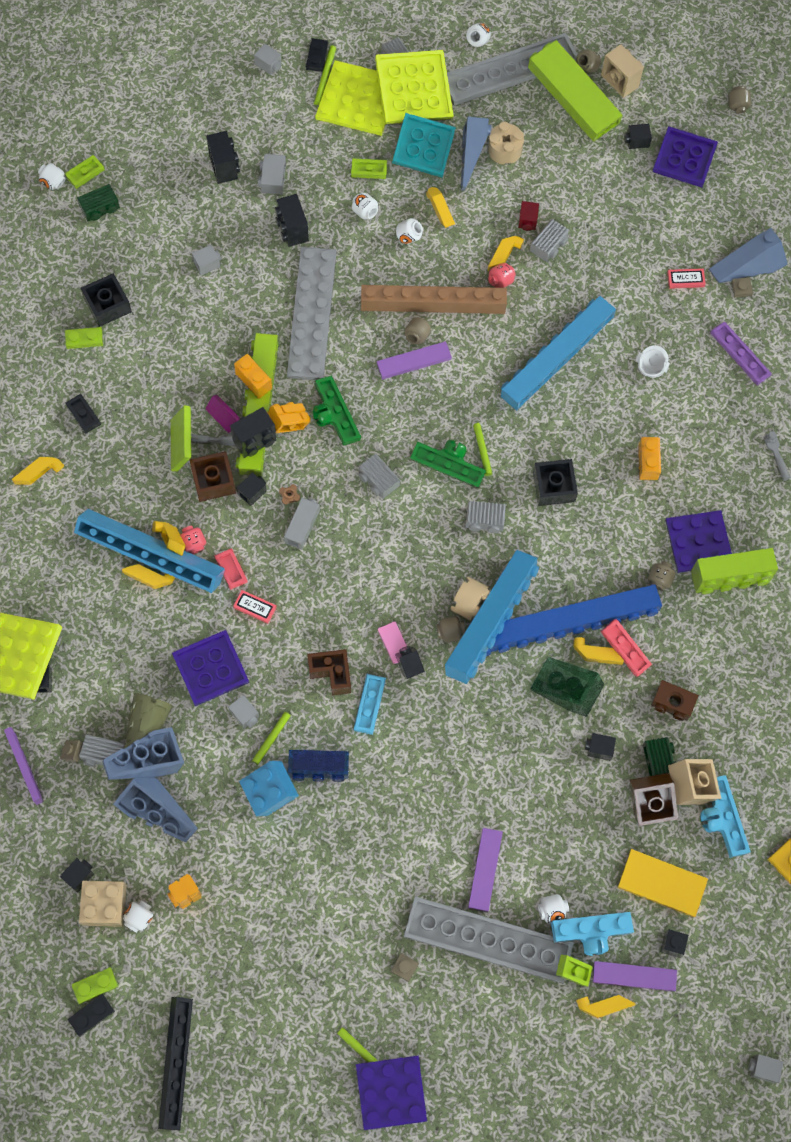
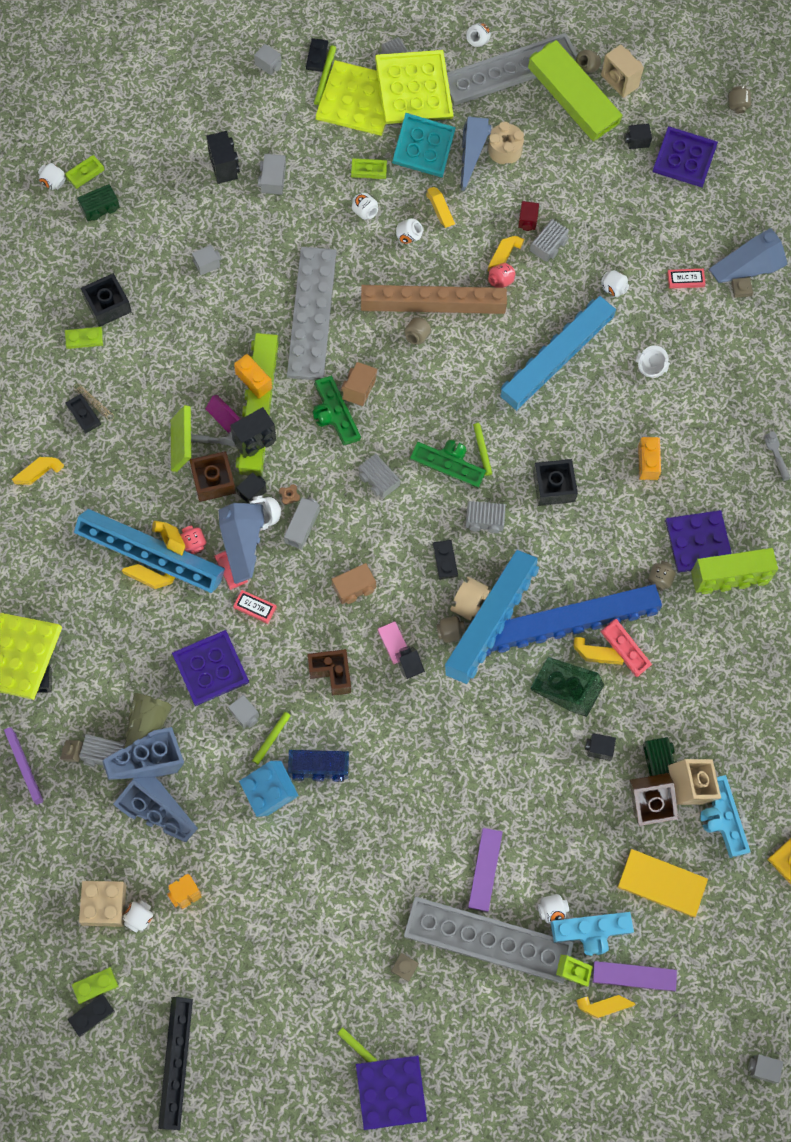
(76, 873): black brick -> none
(93, 398): none -> tan piece
(240, 533): none -> sand blue wedge
(271, 510): none -> white cap
(289, 417): light orange brick -> none
(291, 220): black brick -> none
(354, 584): none -> medium nougat brick
(359, 383): none -> medium nougat brick
(369, 704): medium azure tile -> none
(414, 360): medium lavender tile -> none
(445, 559): none -> black plate
(614, 283): none -> white head
(674, 943): black brick -> none
(685, 699): reddish brown brick -> none
(740, 353): medium lavender tile -> none

